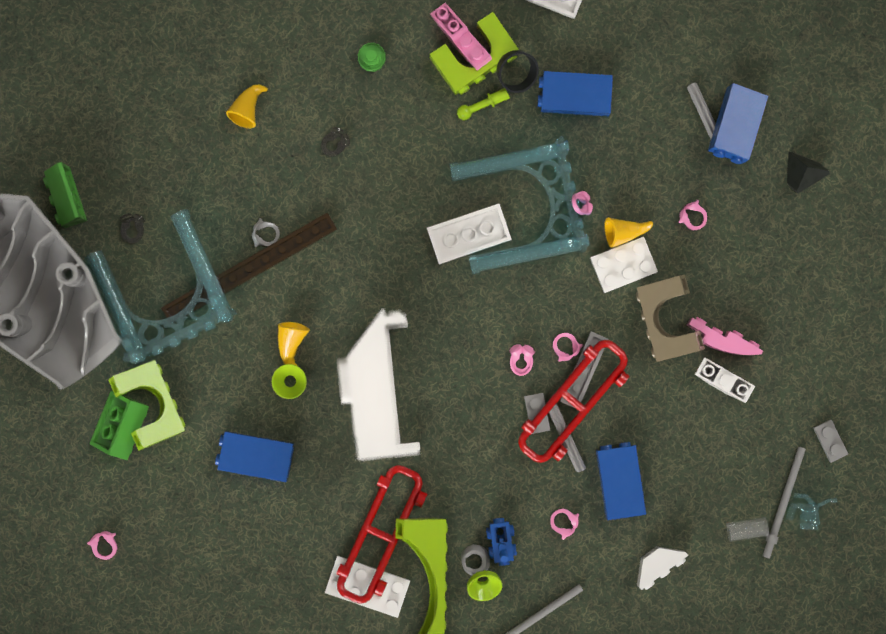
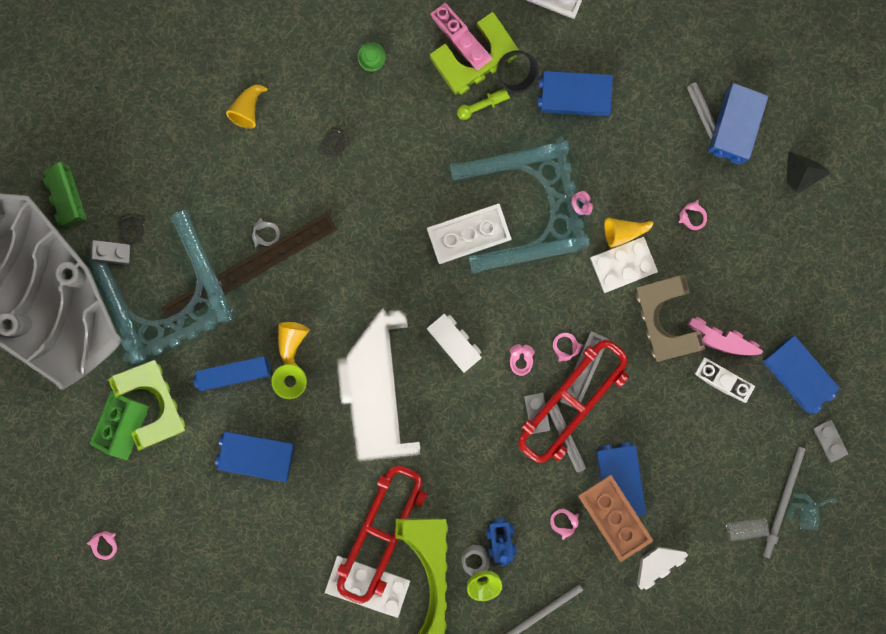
(109, 252): none -> light grey plate
(232, 373): none -> blue brick
(455, 342): none -> white brick
(615, 518): none -> nougat plate
(801, 375): none -> blue brick

